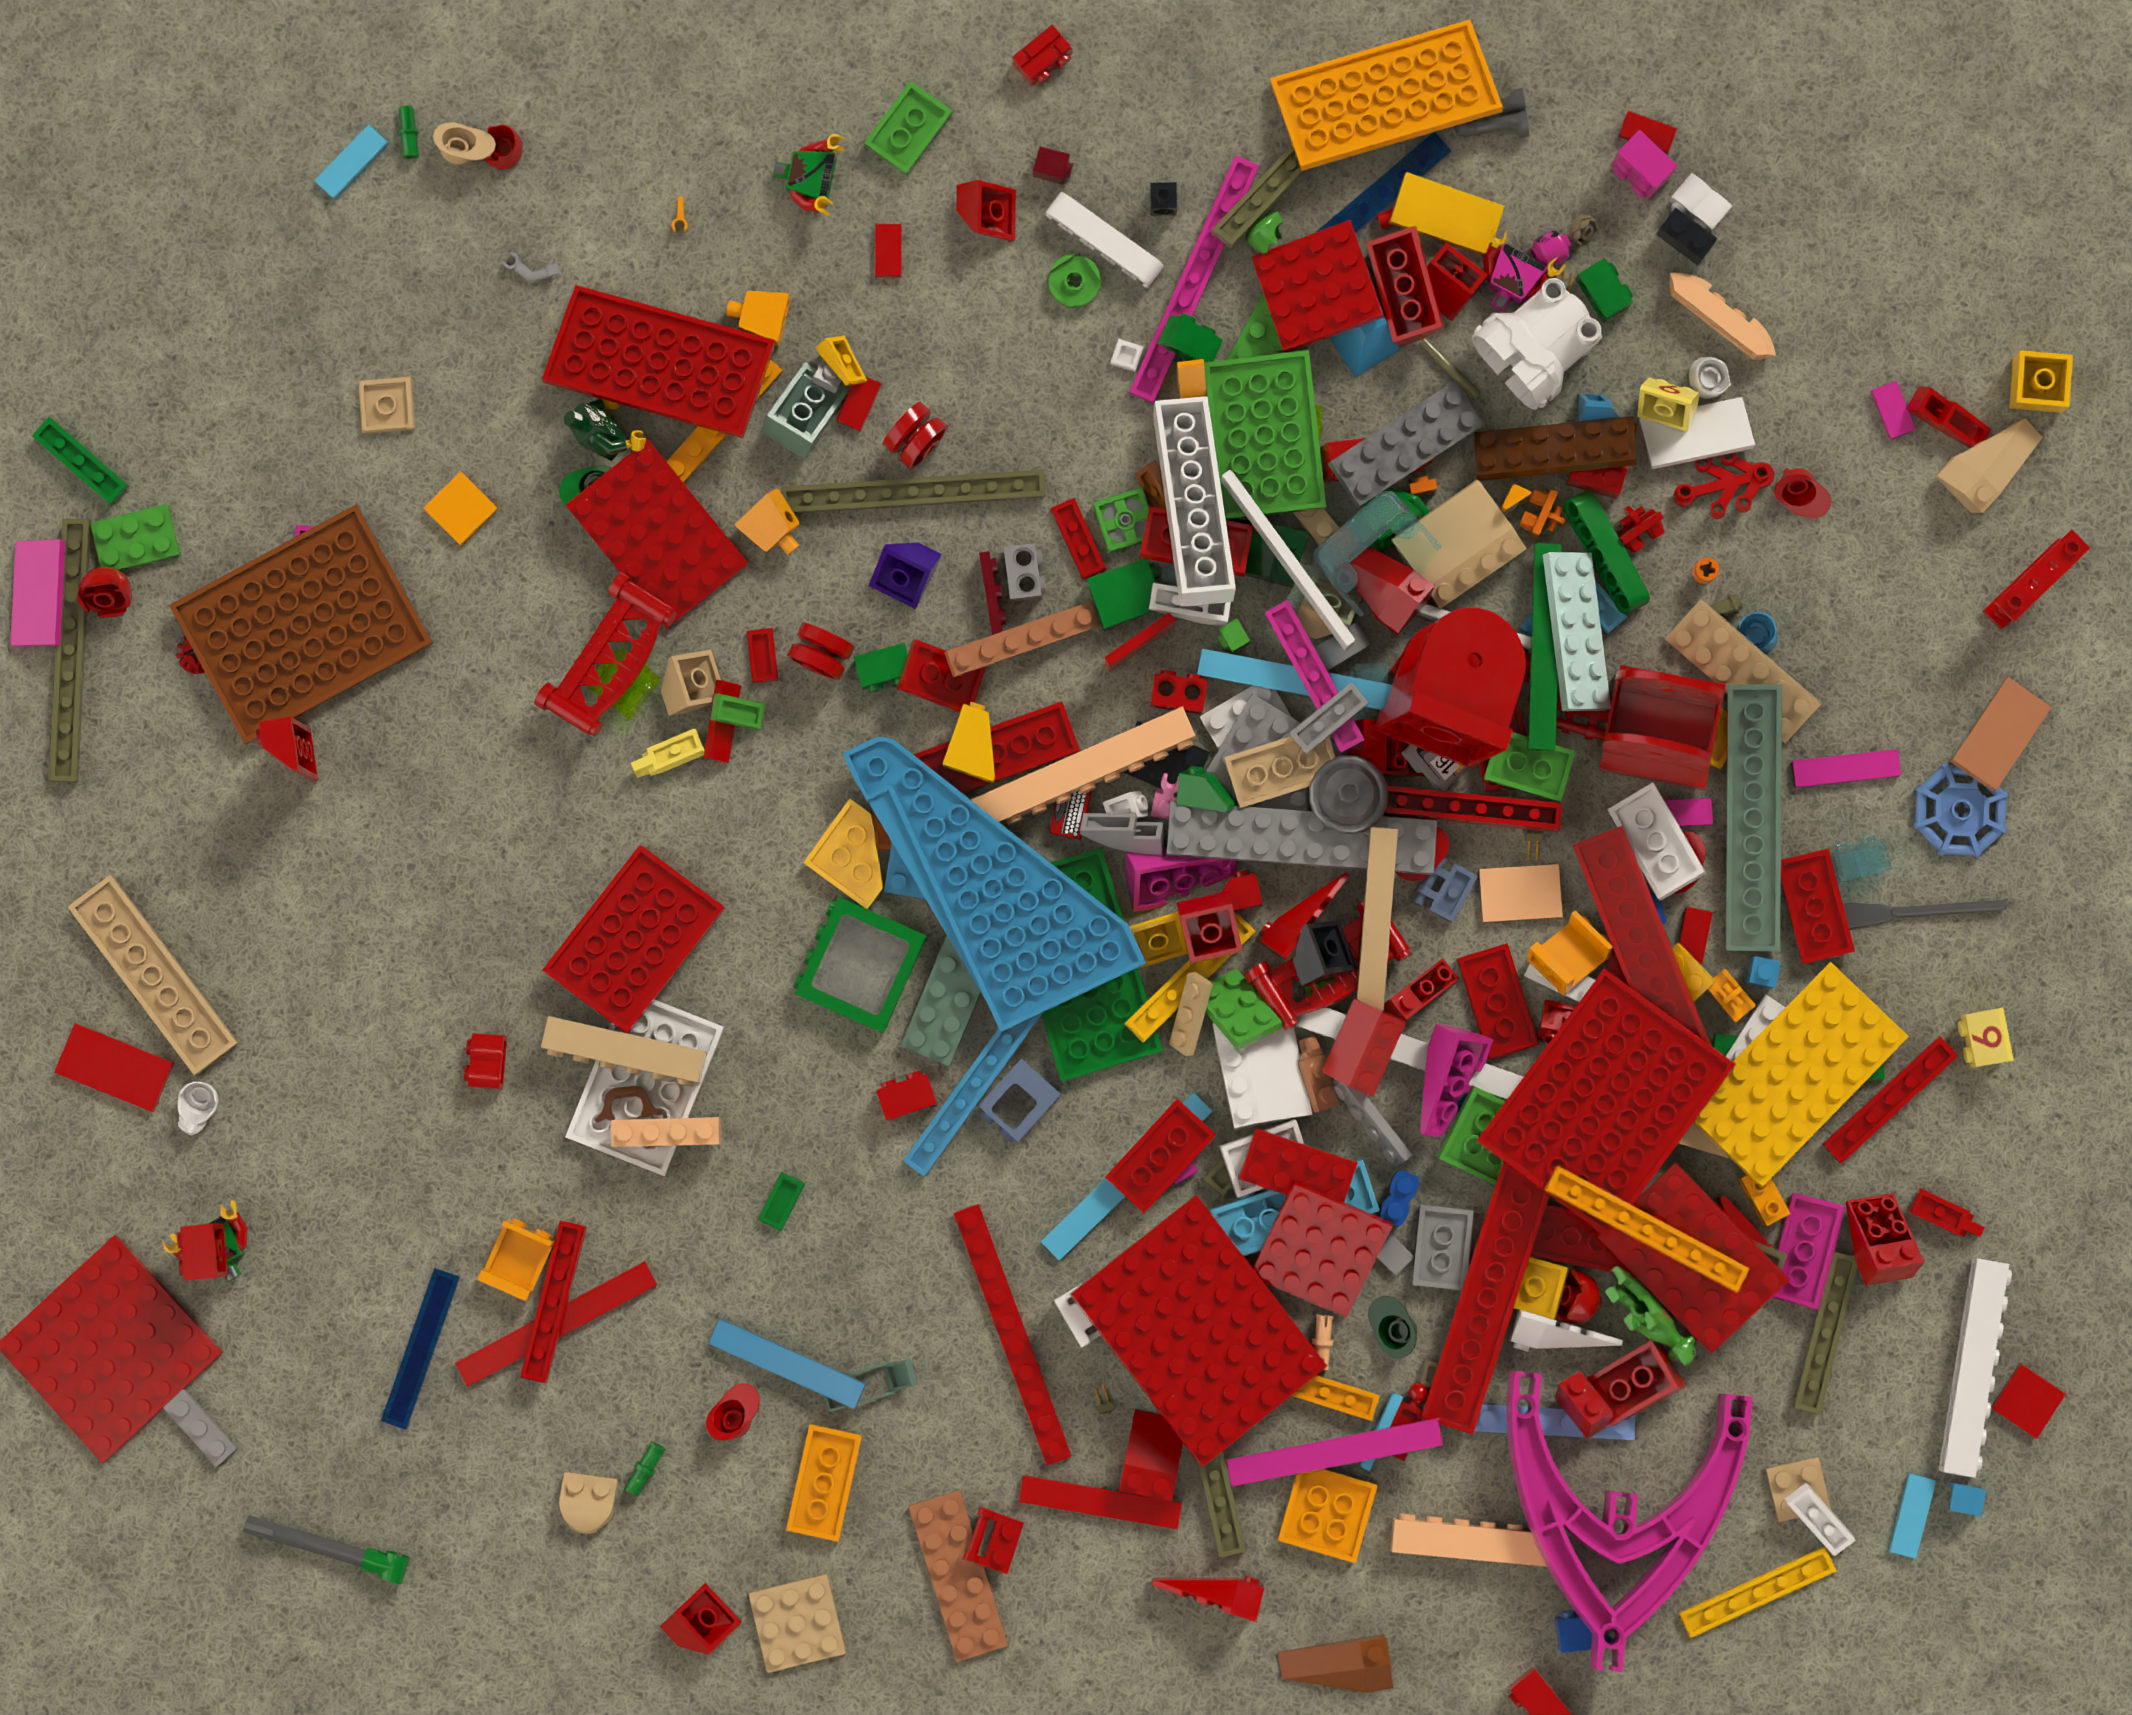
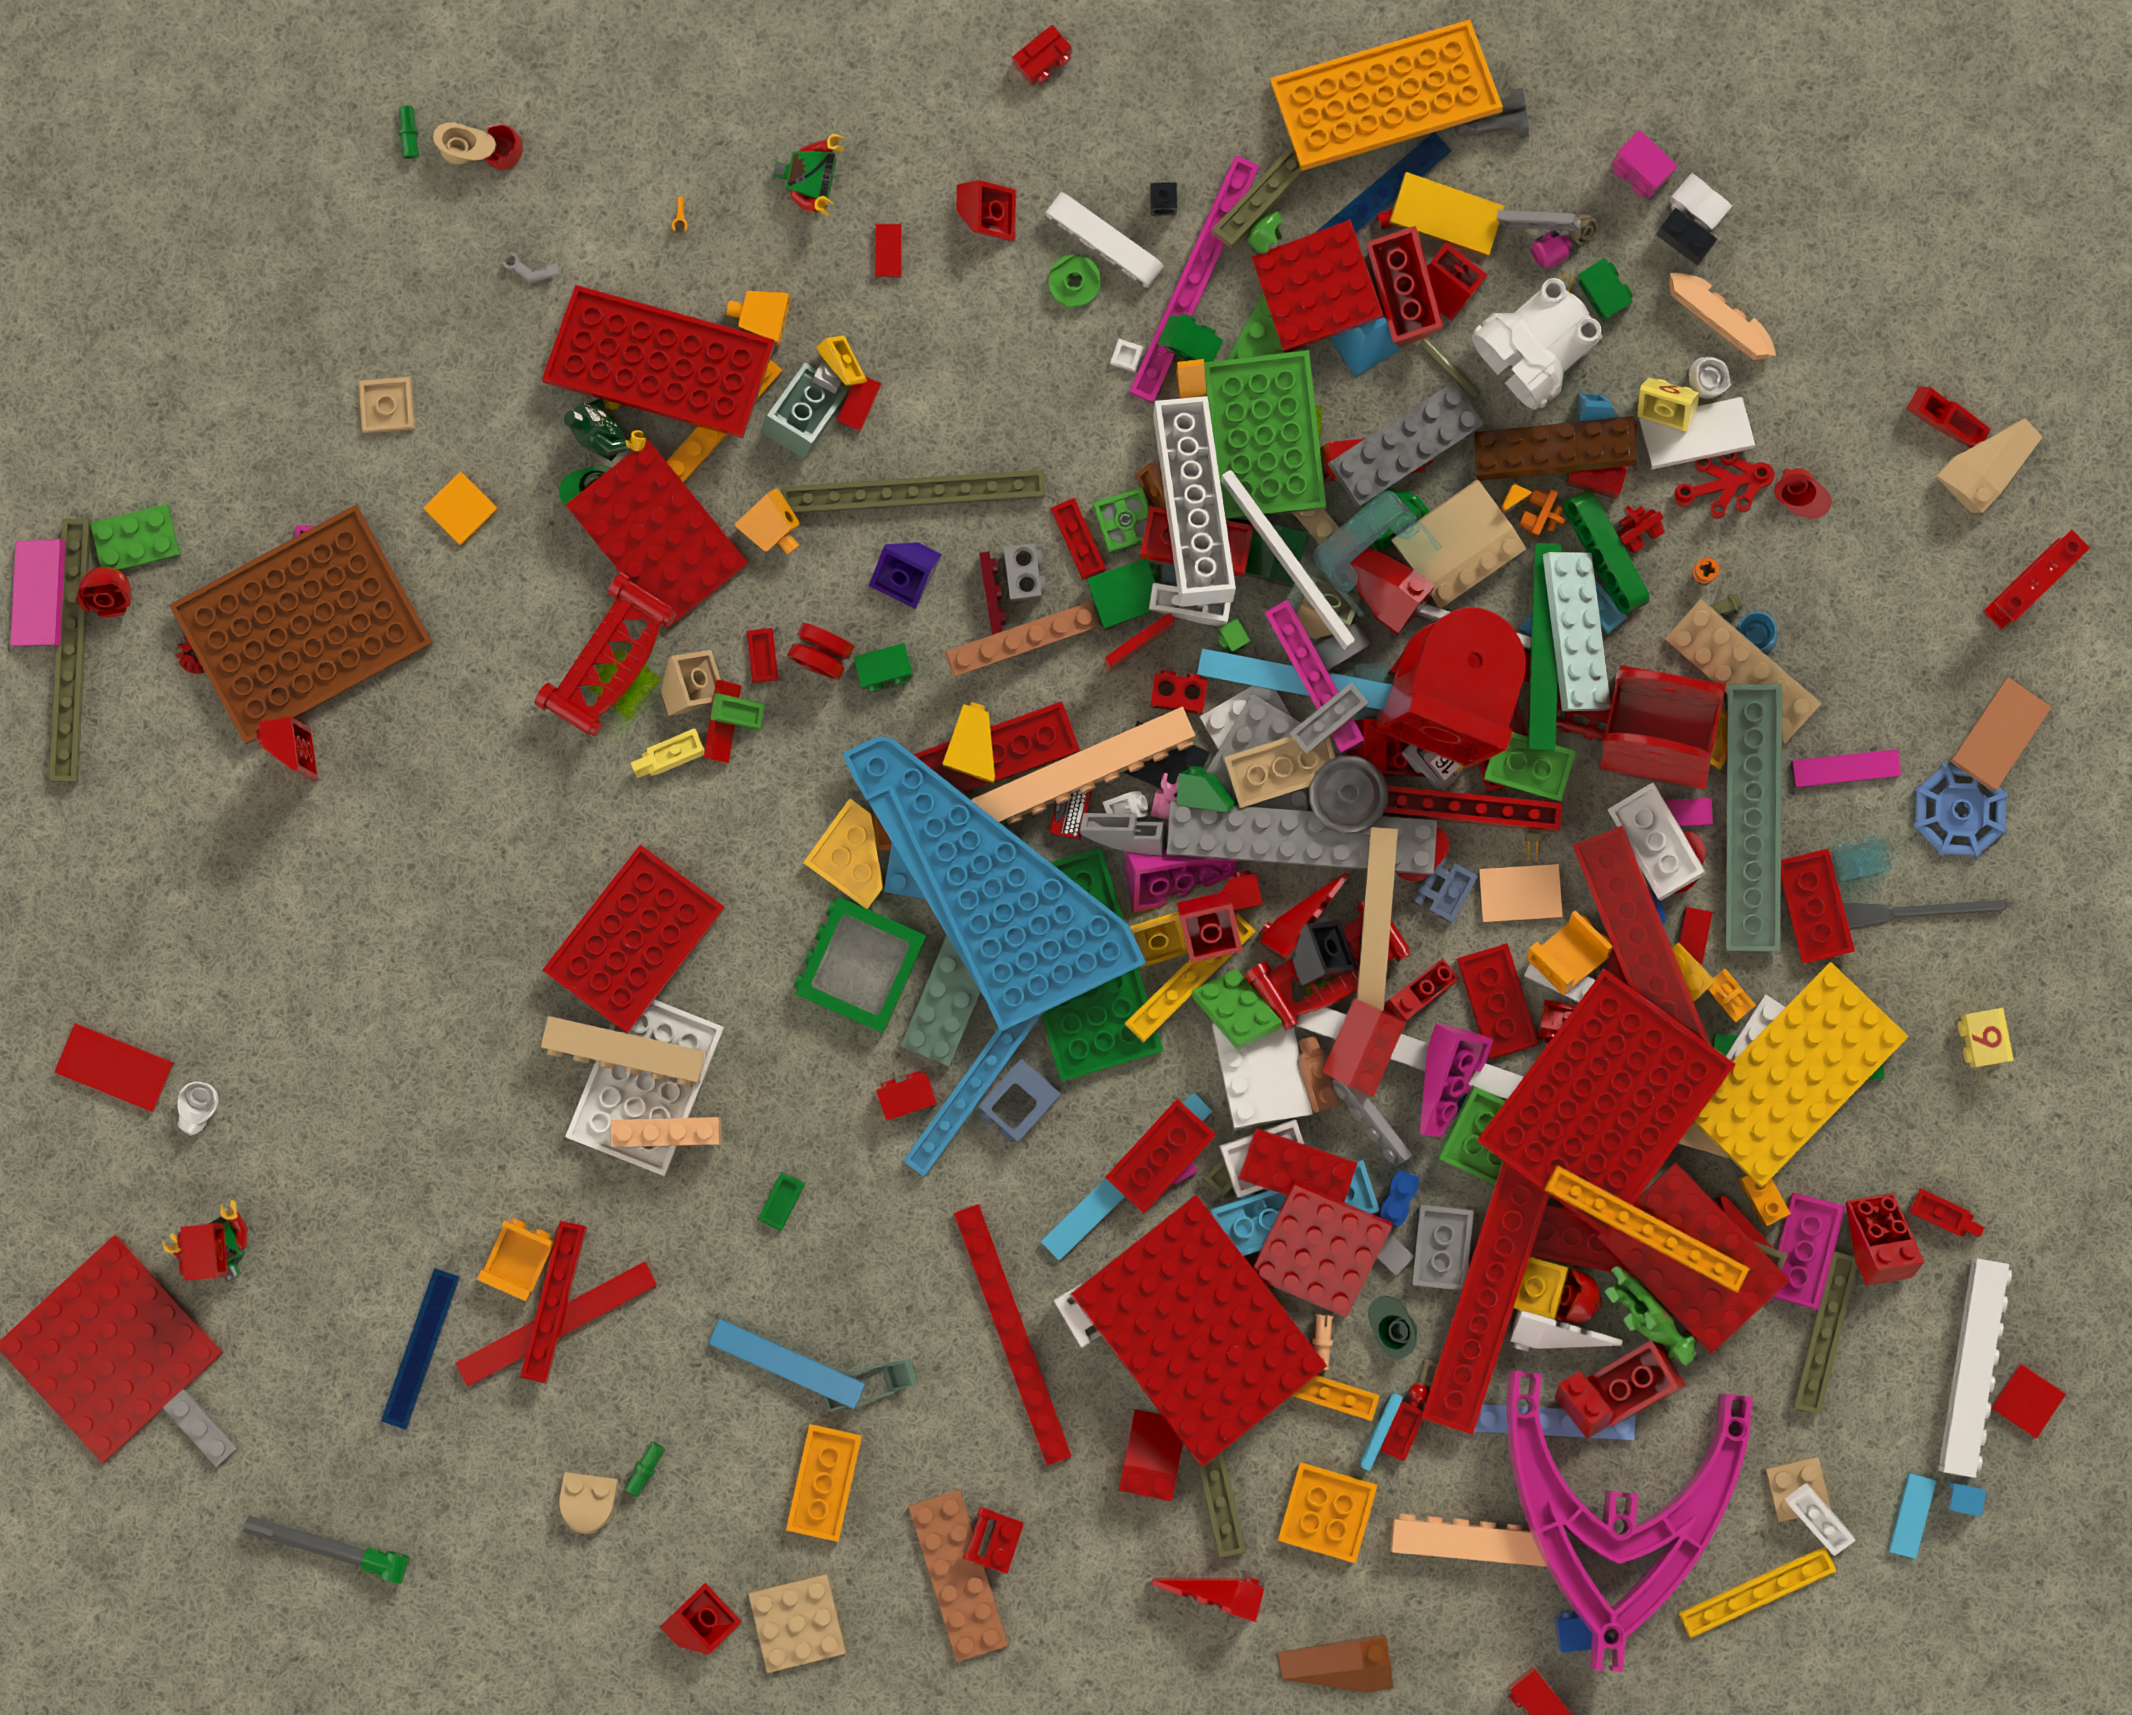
(80, 461): green plate -> none
(153, 975): tan plate -> none
(351, 162): medium azure tile -> none
(486, 1061): red brick -> none
(622, 1092): reddish brown helmet -> none
(733, 1413): red piece -> none
(908, 128): bright green plate -> none
(915, 435): red wheel -> none
(930, 678): red tile -> none
(1052, 165): dark red brick -> none
(1100, 1502): red tile -> none
(1107, 1407): olive piece -> none
(1190, 1014): tan plate -> none
(1334, 1452): dark pink tile -> none
(1422, 486): orange plate -> none
(1514, 273): torso -> none
(1539, 220): none -> light grey tile
(1656, 131): red tile -> none
(1762, 972): dark azure brick -> none
(1889, 1099): red plate -> none
(1893, 410): dark pink tile -> none
(2041, 381): yellow brick -> none

